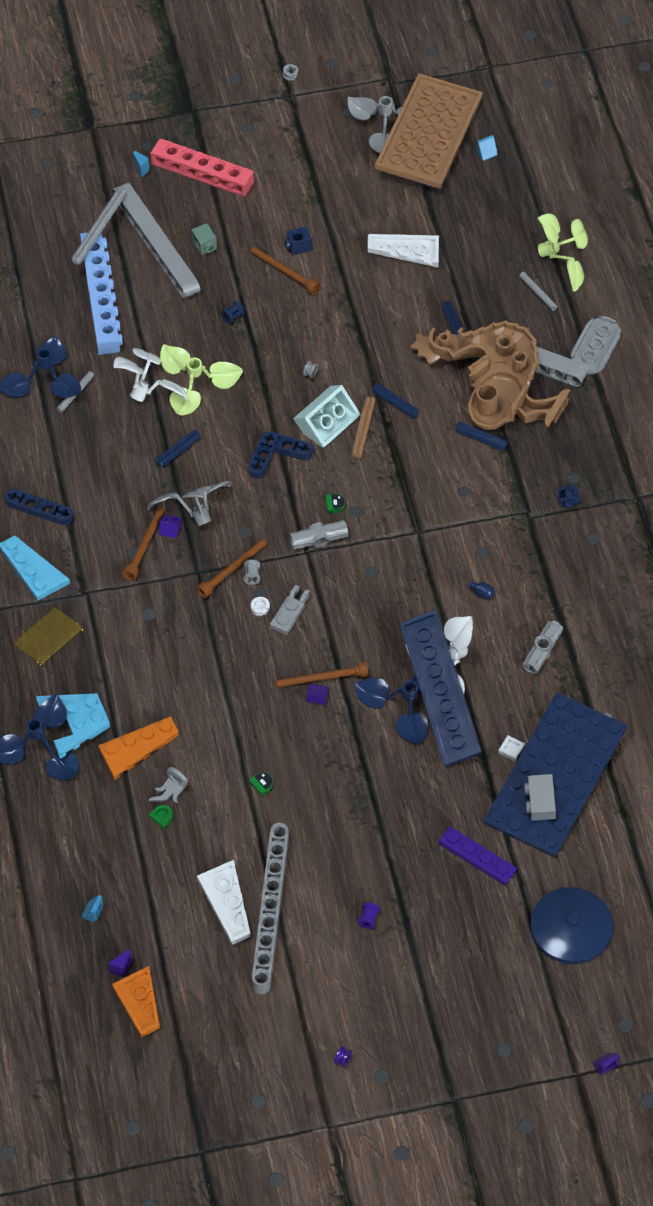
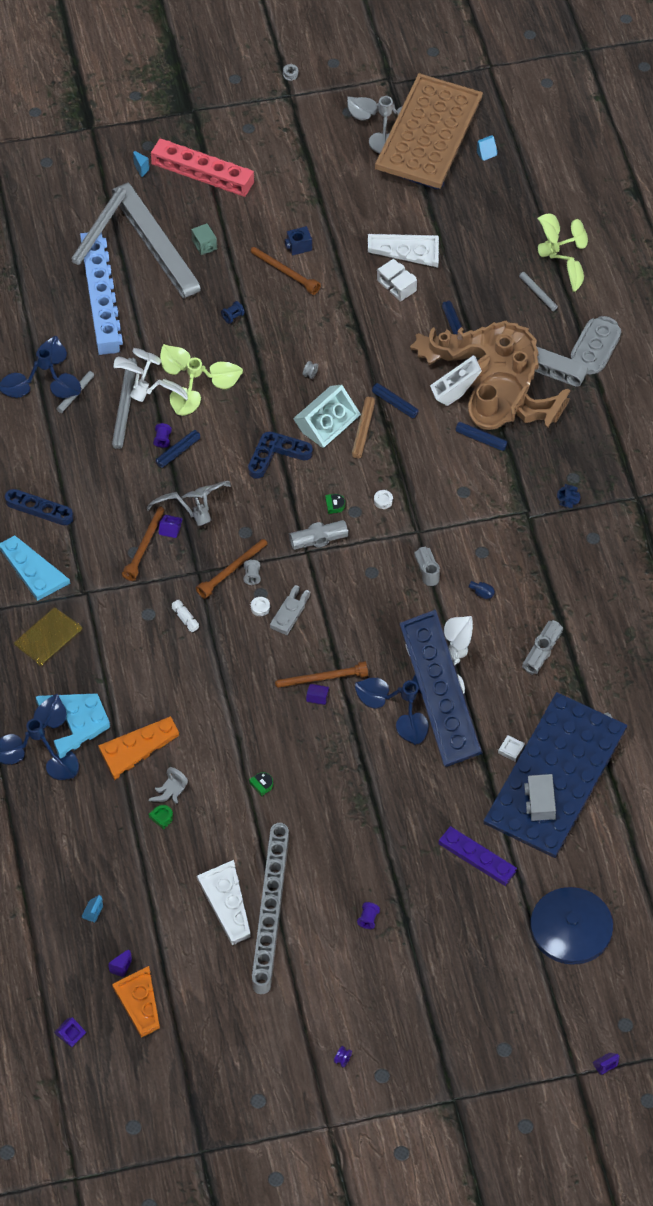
(70, 1031): none -> dark purple slope
(123, 409): none -> light grey axle
(162, 435): none -> dark purple bush
(185, 615): none -> white axle
(383, 499): none -> white tile
(395, 275): none -> white piece
(428, 567): none -> light grey piece
(456, 382): none -> white slope

